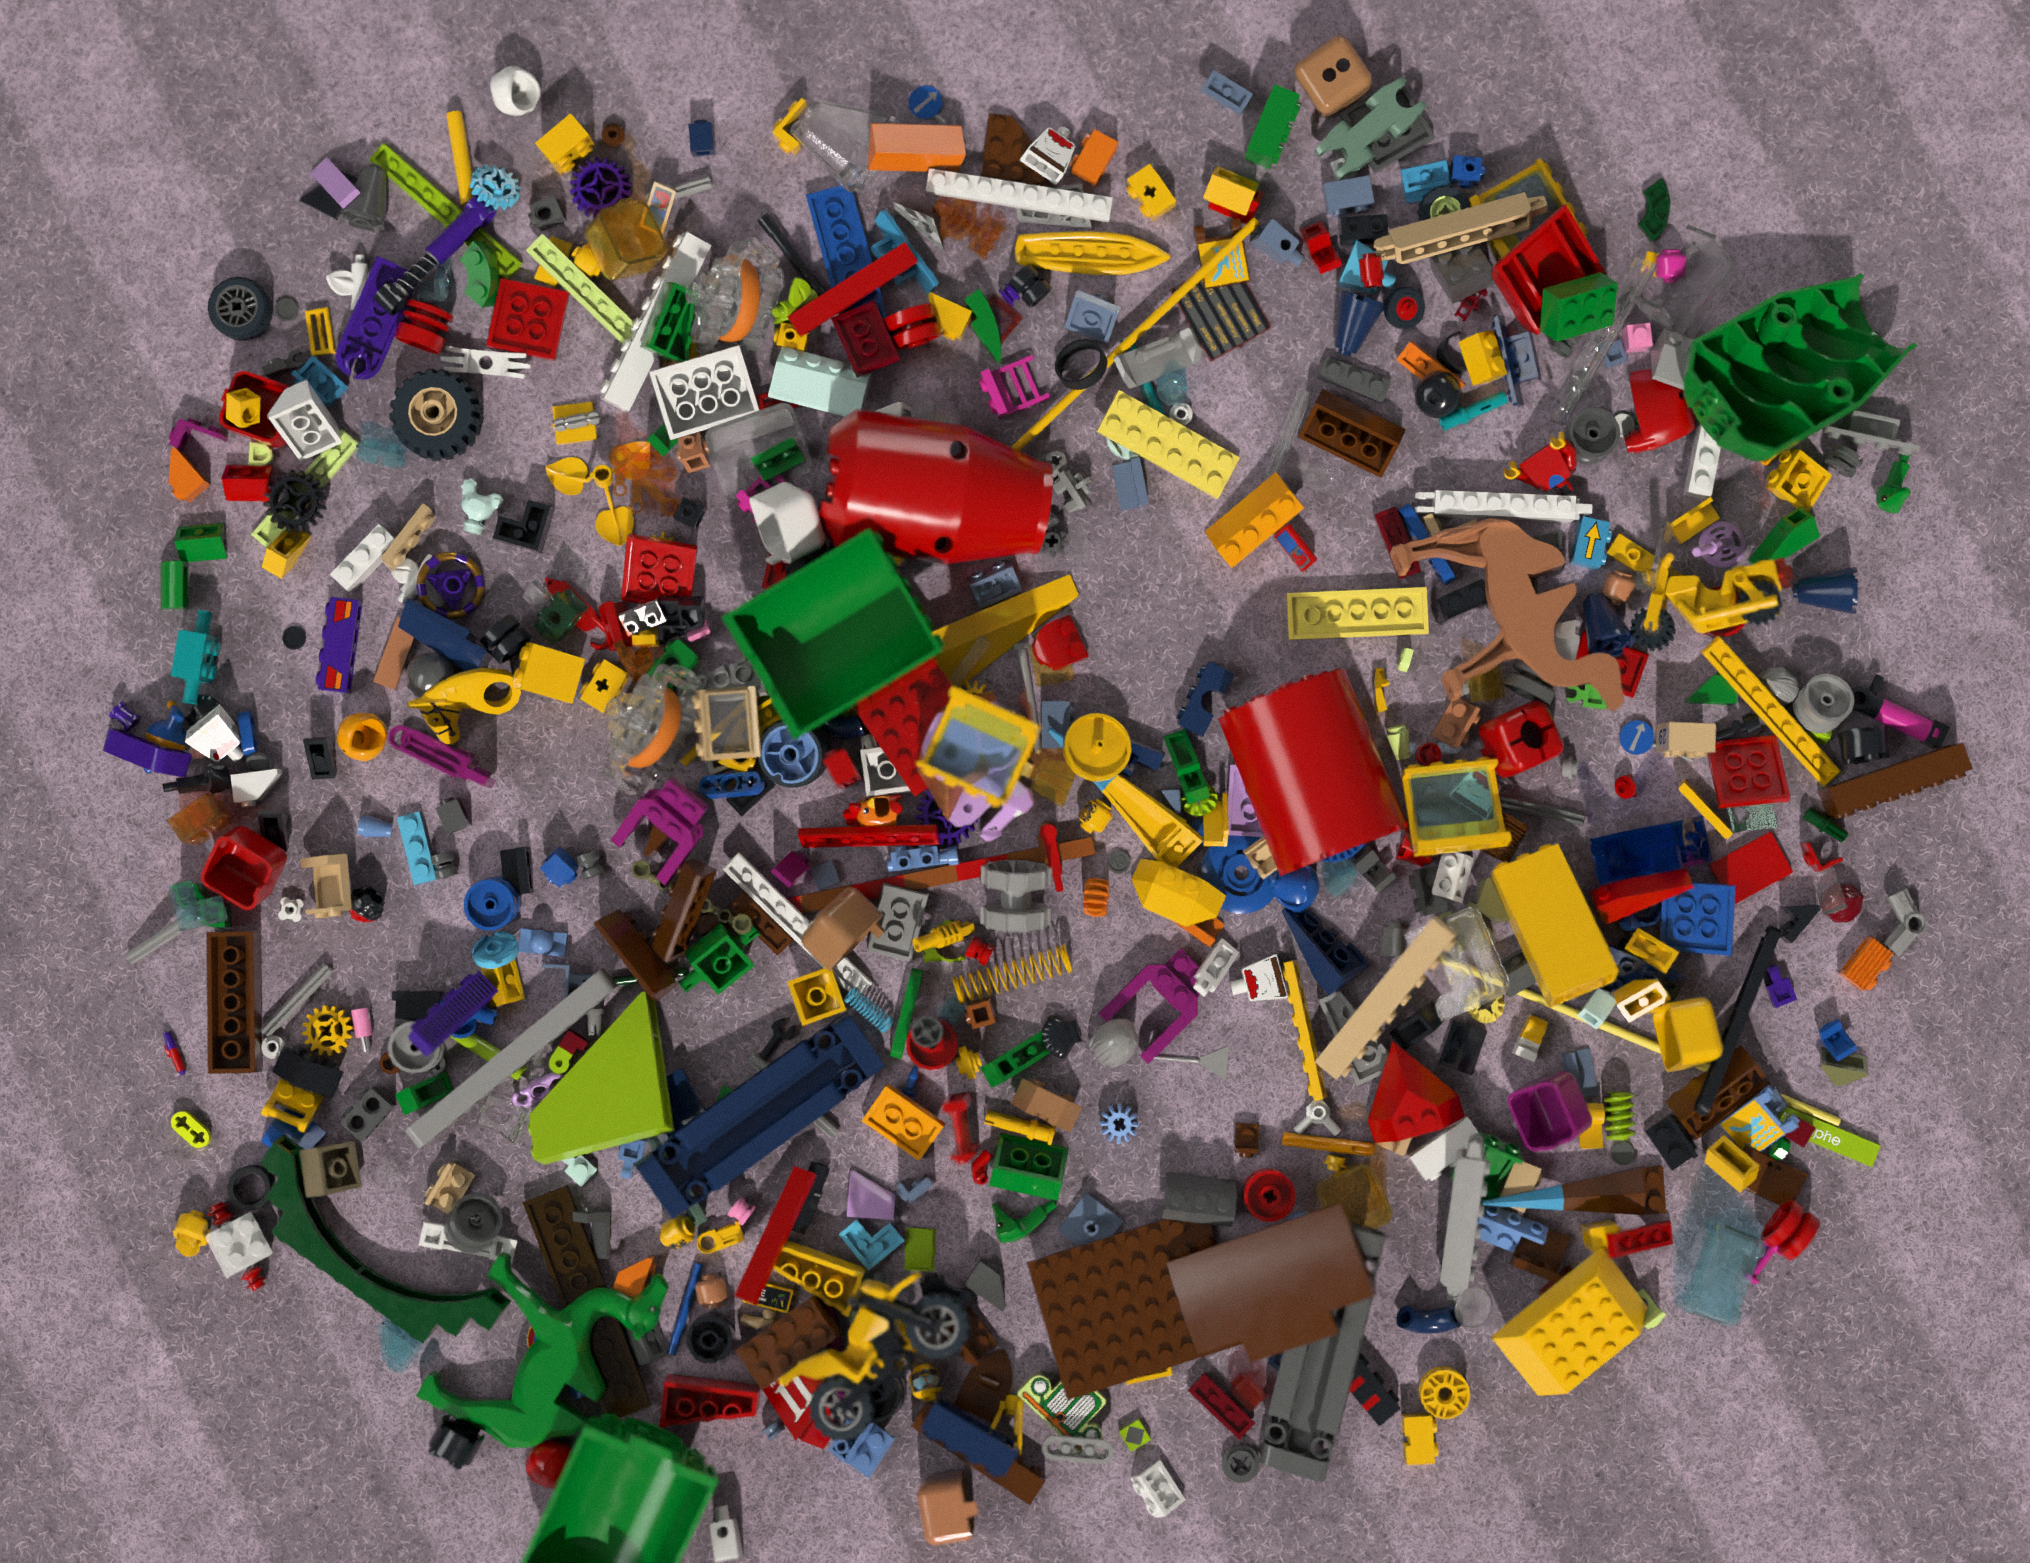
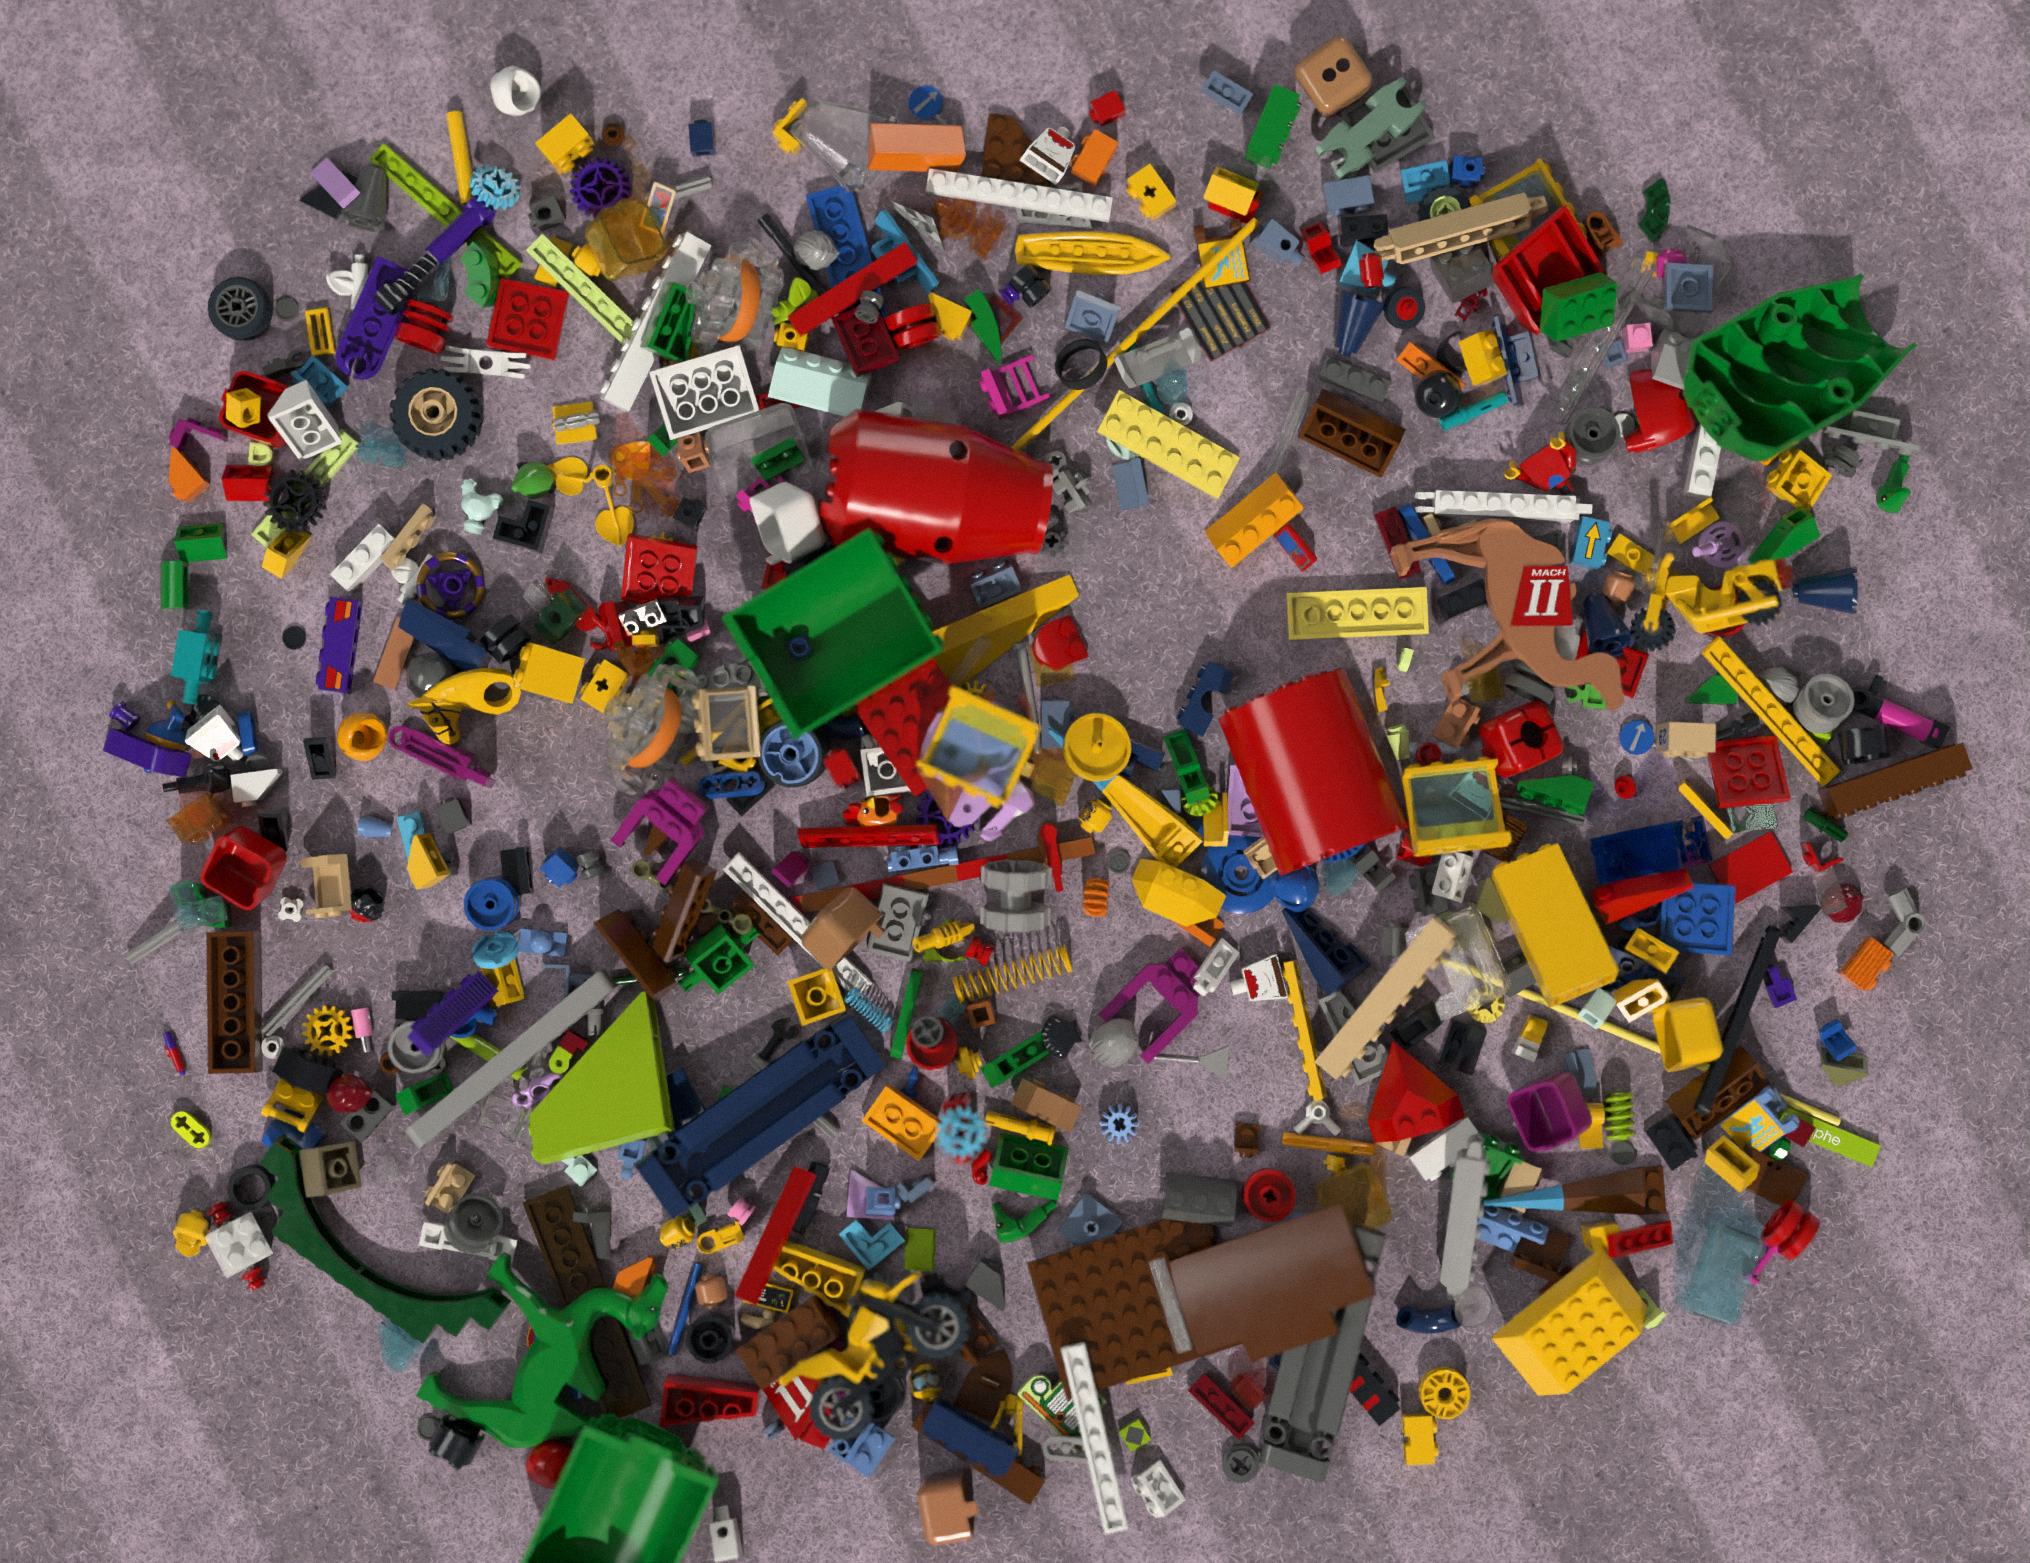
(348, 1094): none -> dark red hair
(426, 862): none -> yellow slope
(427, 1427): none -> dark grey piece
(533, 480): none -> bright green hat
(792, 645): none -> dark blue plate
(815, 250): none -> light grey hair
(869, 306): none -> dark grey wheel
(876, 1209): none -> medium blue window
(966, 1142): none -> medium azure gear
(1094, 1438): none -> white tile
(1106, 109): none -> red brick
(1171, 1305): none -> clear piece
(1543, 597): none -> red sticker
(1563, 791): none -> green slope
(1600, 236): none -> dark orange piece
(1688, 287): none -> sand blue tile

